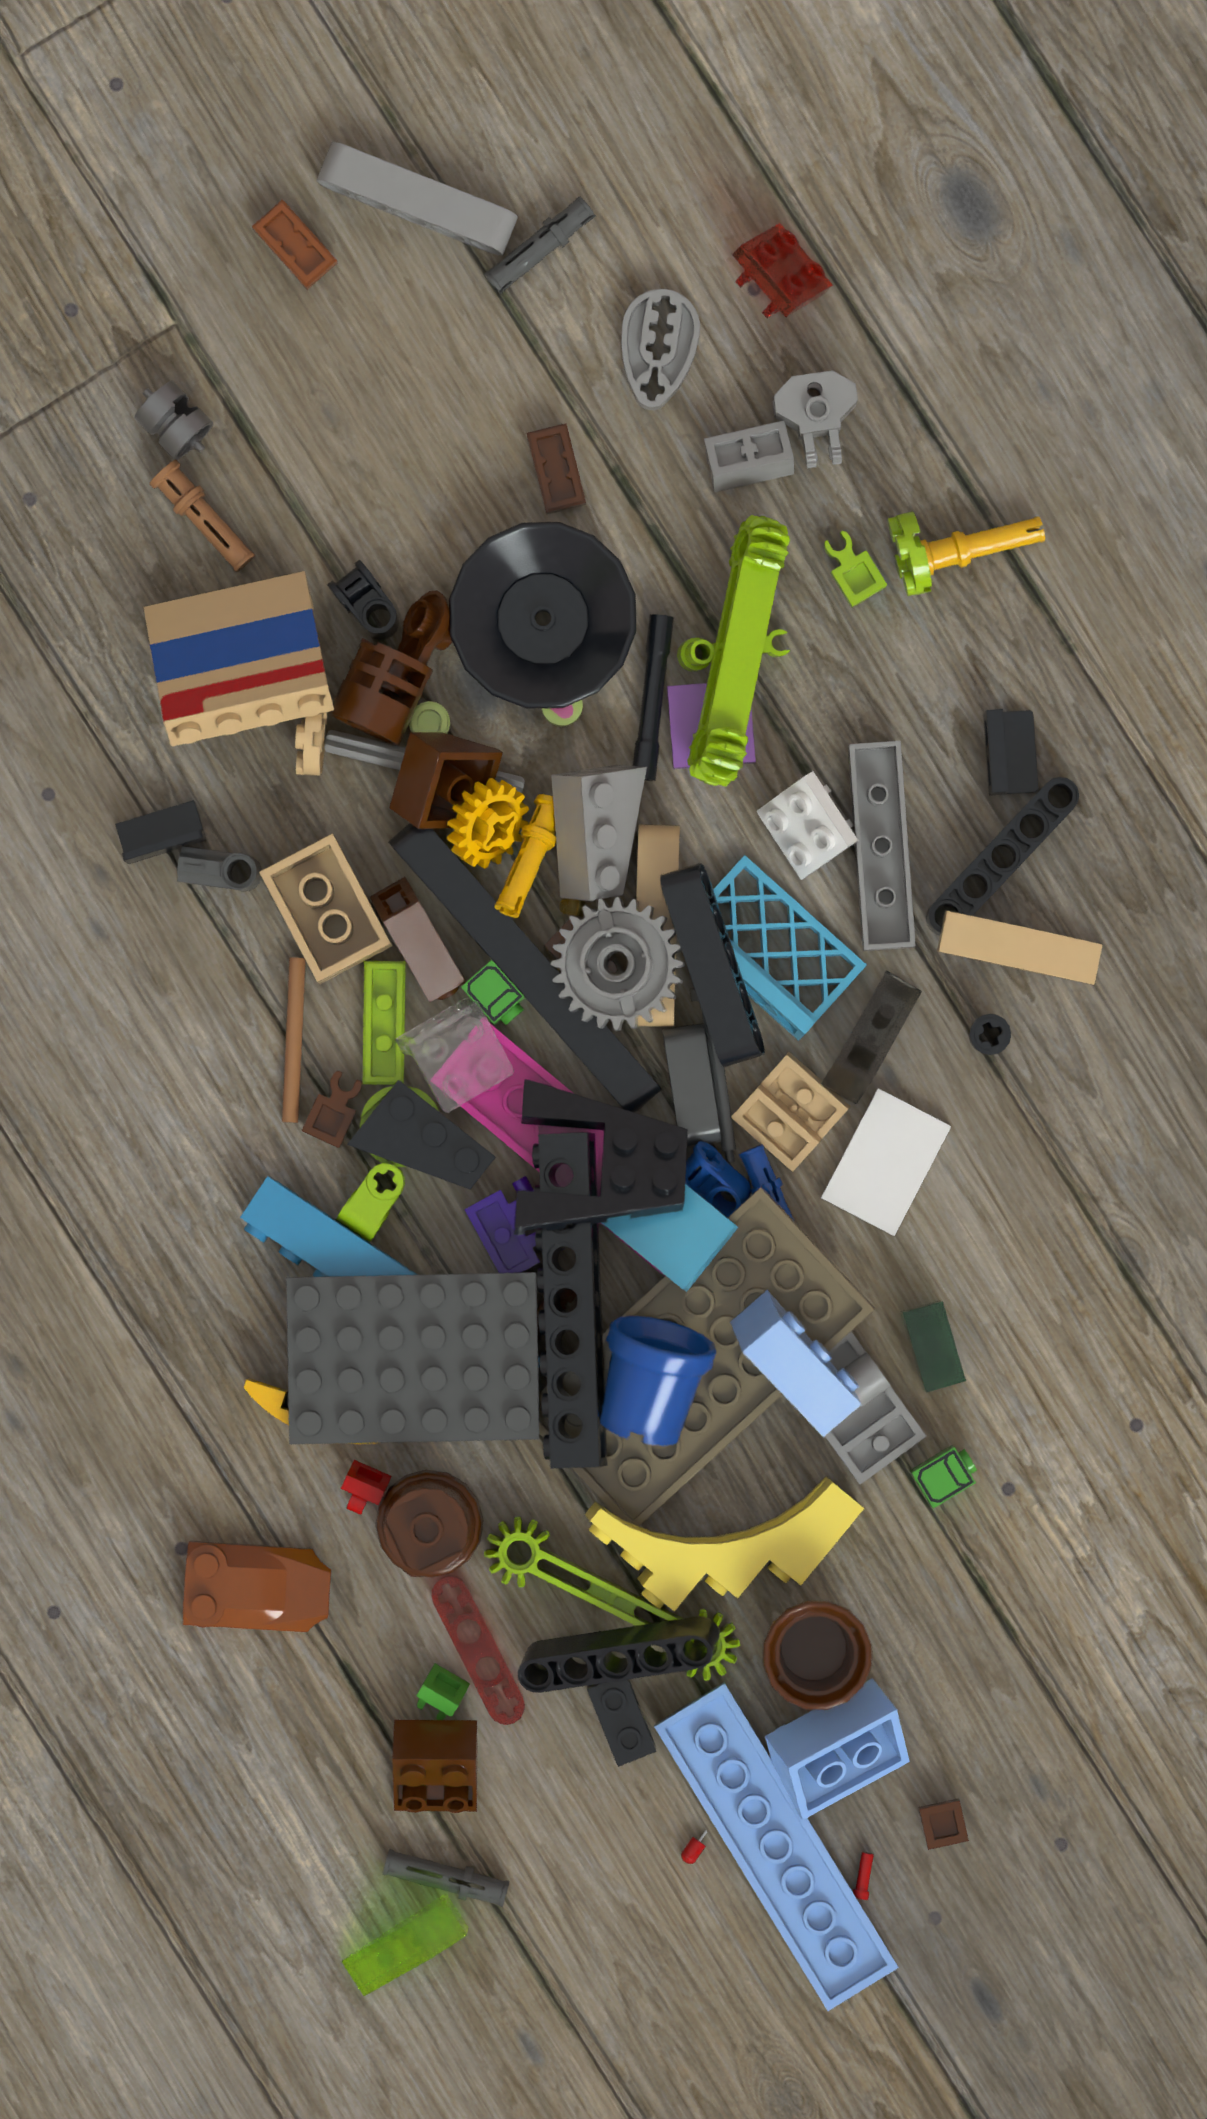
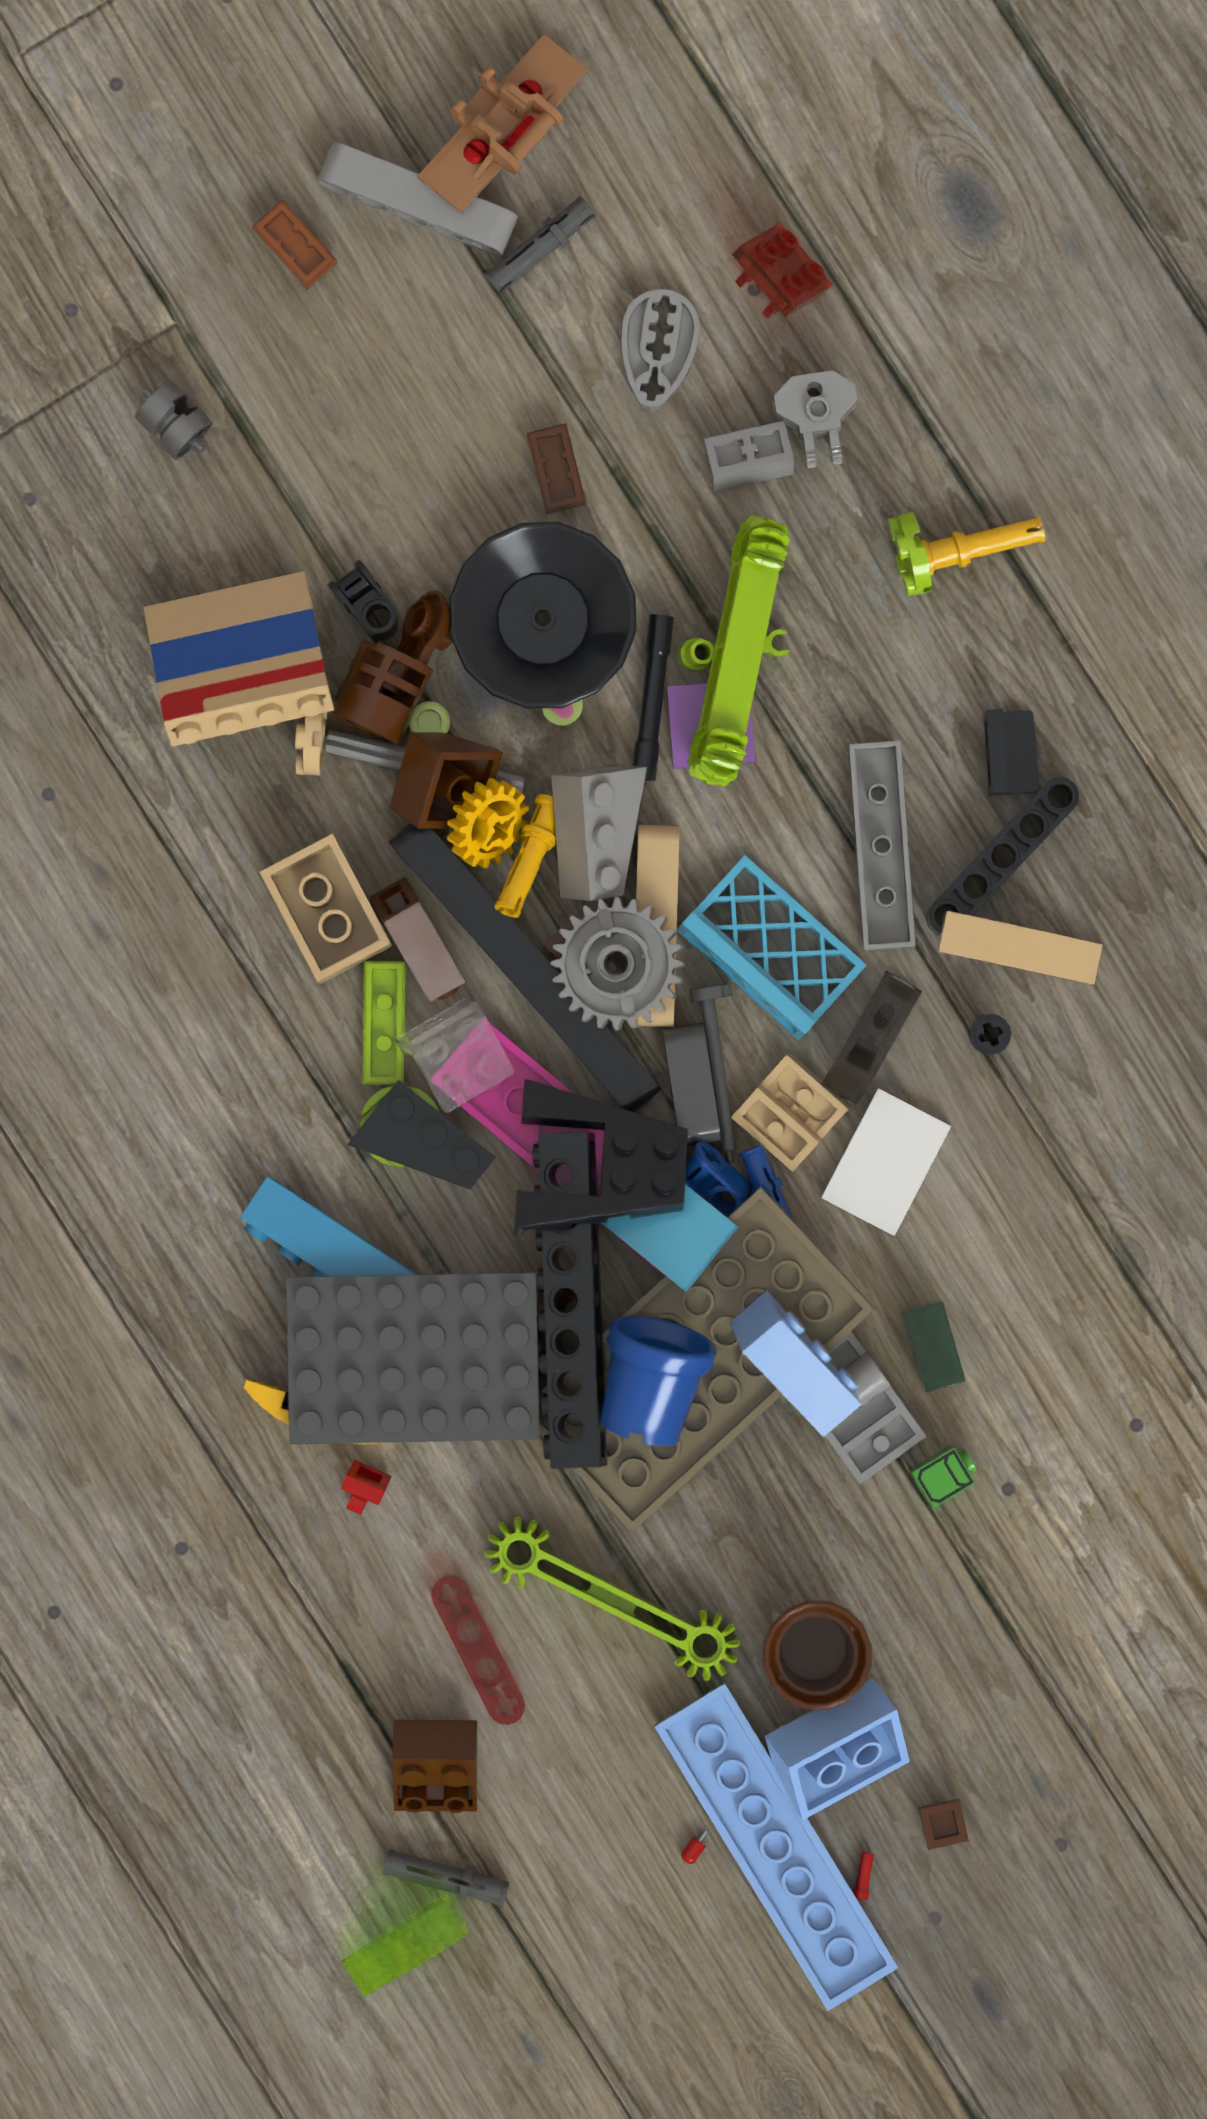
(160, 832): black panel -> none
(189, 501): medium nougat pin -> none
(215, 868): dark grey piece -> none
(254, 1587): dark orange slope -> none
(293, 1043): medium nougat bar -> none
(330, 1116): reddish brown plate -> none
(367, 1206): lime piece -> none
(429, 1523): reddish brown piece -> none
(442, 1691): bright green tile -> none
(495, 994): bright green brick -> none
(495, 1226): dark purple plate -> none
(498, 123): none -> medium nougat piece
(572, 907): clear yellow piece -> none
(622, 1720): black brick -> none
(631, 1641): black beam -> none
(675, 1564): light yellow arch -> none
(712, 964): black beam -> none
(807, 825): white plate -> none
(857, 574): lime plate -> none

